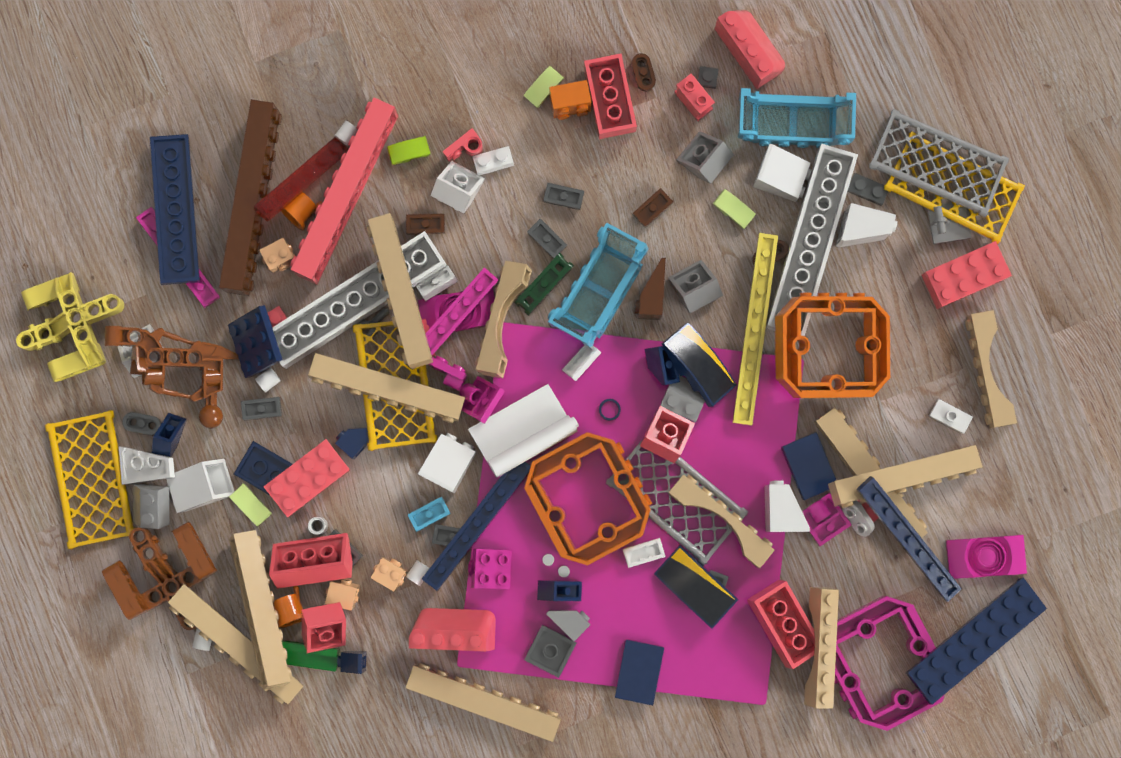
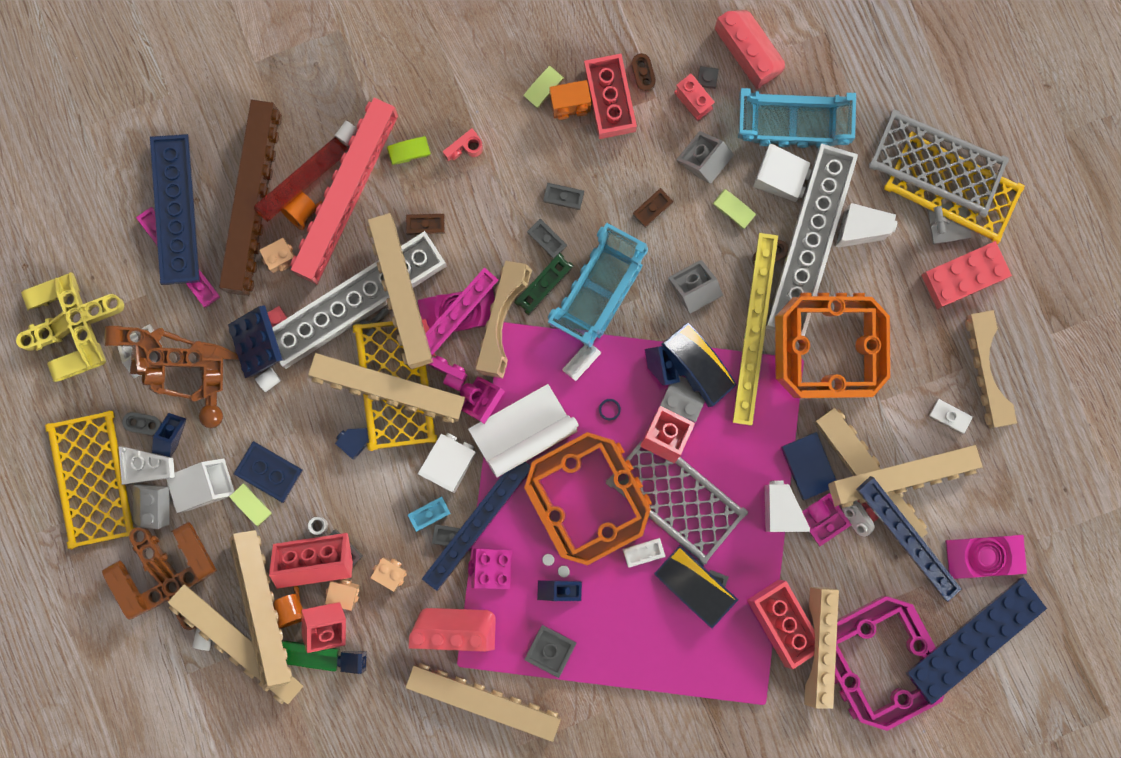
(261, 408): dark grey plate -> none
(306, 478): coral brick -> none
(417, 572): white beam -> none
(436, 283): white plate -> none
(457, 186): white slope -> none
(493, 160): white plate -> none
(570, 621): light grey slope -> none
(639, 672): dark blue tile -> none
(651, 299): reddish brown slope -> none
(752, 546): tan arch -> none
(867, 189): dark grey plate -> none

